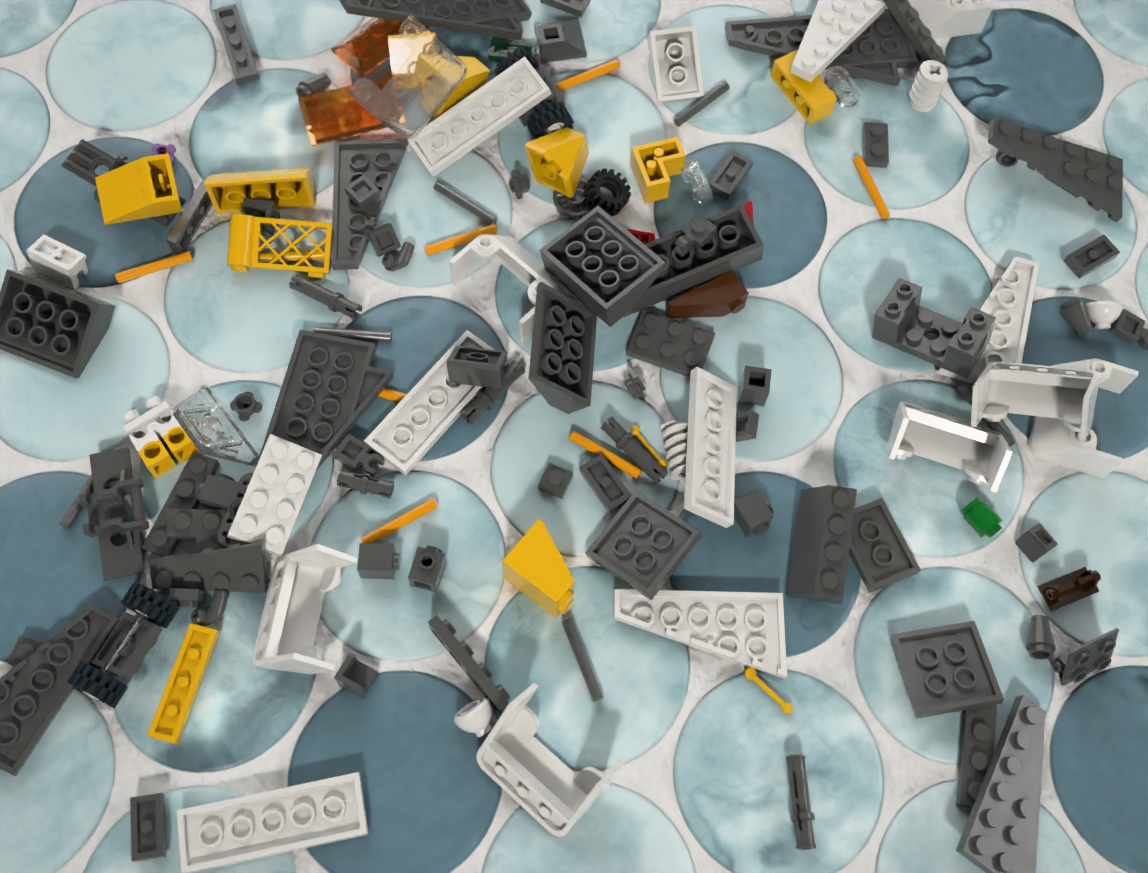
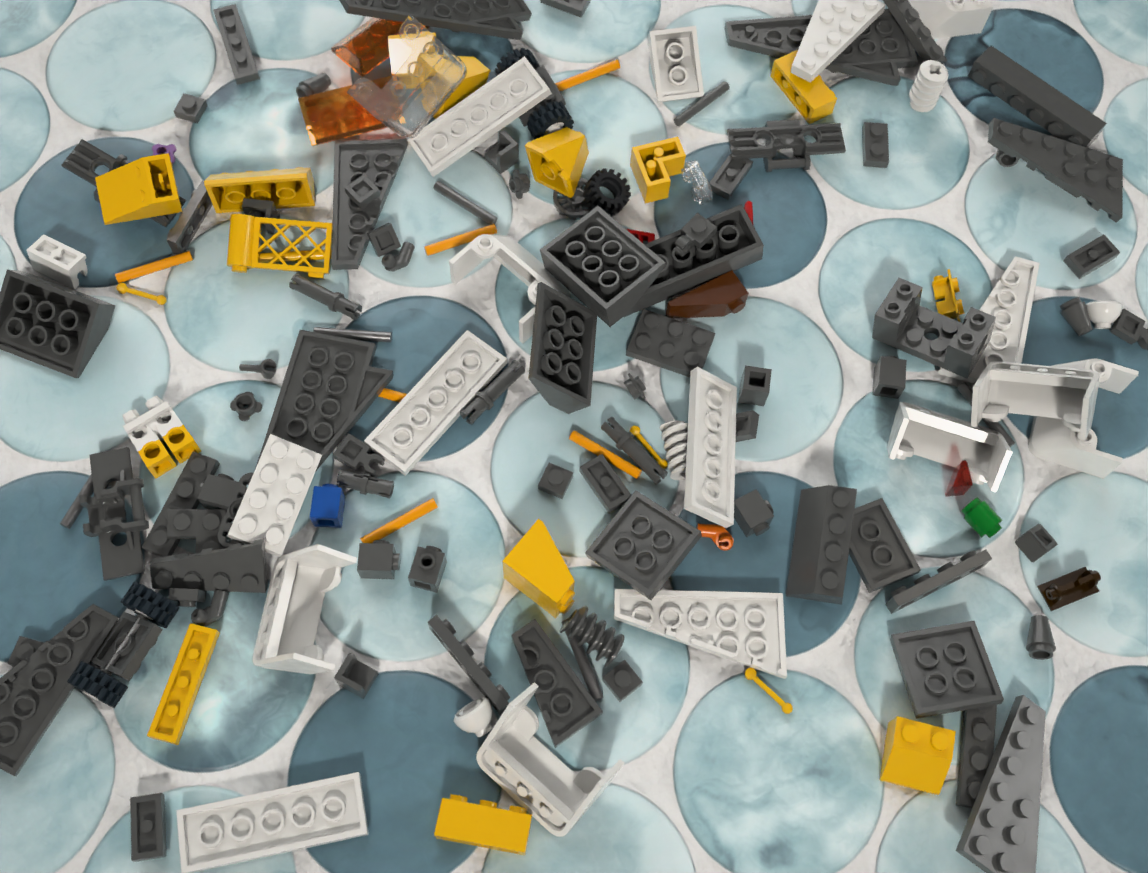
(122, 289): none -> yellow hinge
(190, 108): none -> dark grey plate
(213, 428): clear wing -> none
(268, 363): none -> dark grey hand
(327, 506): none -> blue brick
(477, 366): dark grey slope -> none
(483, 824): none -> yellow brick
(500, 47): clear green plate -> none
(504, 154): none -> dark grey panel
(560, 40): dark grey slope -> none
(560, 693): none -> dark grey wing
(593, 634): none -> dark grey piece
(622, 681): none -> dark grey plate
(718, 535): none -> orange arm
(786, 135): none -> dark grey piece
(800, 800): dark grey pin -> none
(845, 88): clear plate -> none
(871, 187): light orange bar -> none
(889, 377): none -> dark grey brick
(917, 755): none -> yellow slope
(946, 288): none -> yellow hinge
(946, 575): none -> dark grey plate
(960, 480): none -> clear red slope
(1035, 98): none -> dark grey brick
(1086, 658): dark grey hinge -> none

